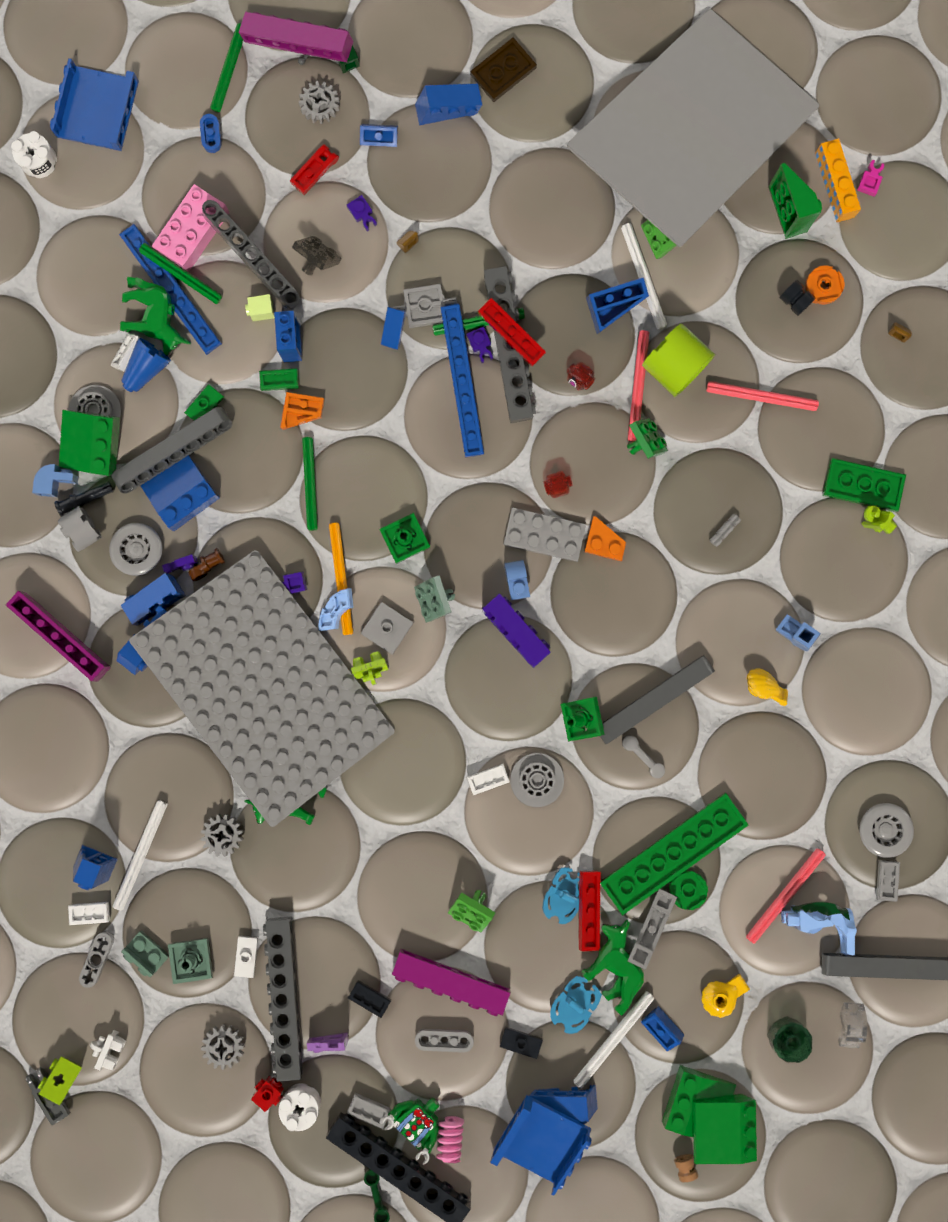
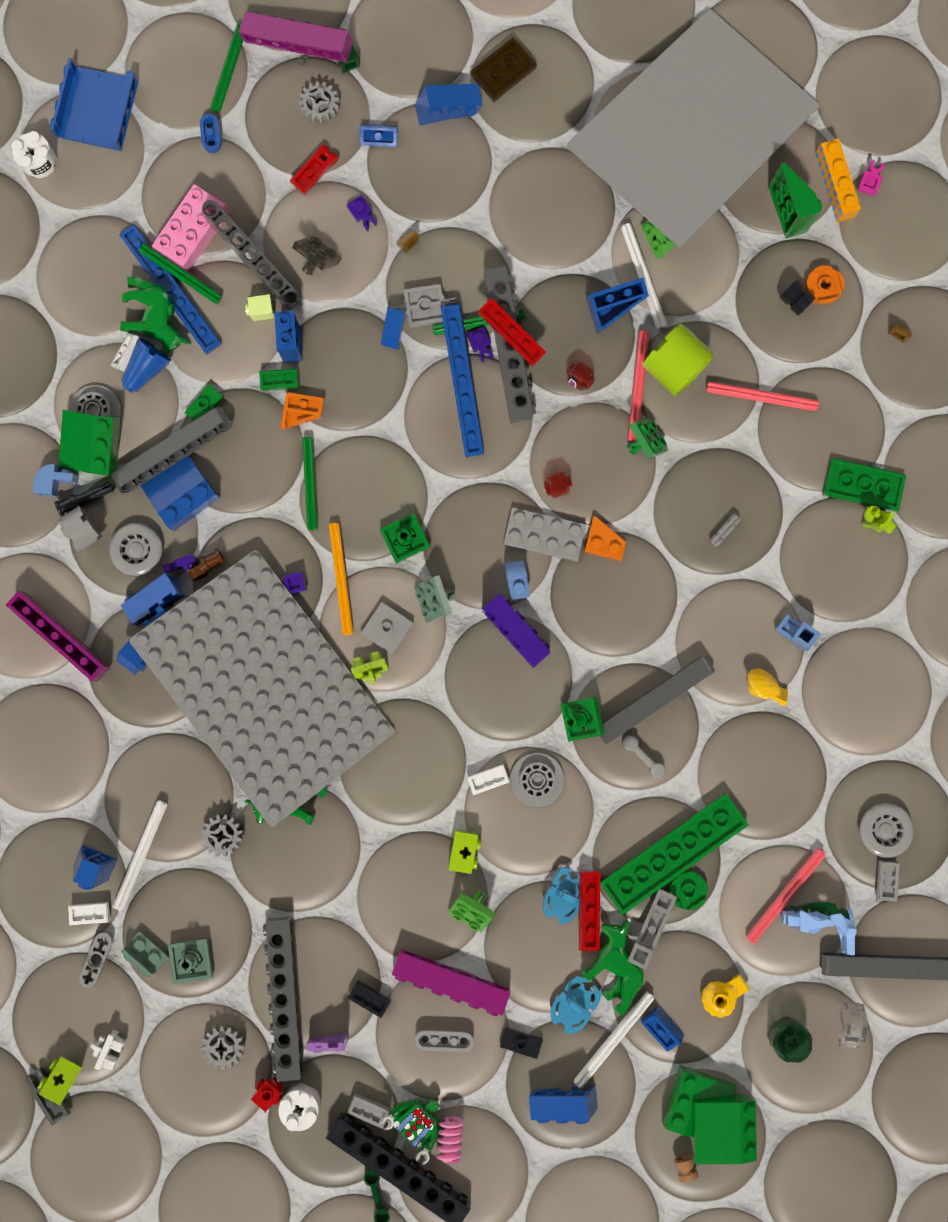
(246, 956): white plate -> none
(334, 609): light blue tile -> none
(458, 861): none -> lime brick
(543, 1142): blue panel -> none

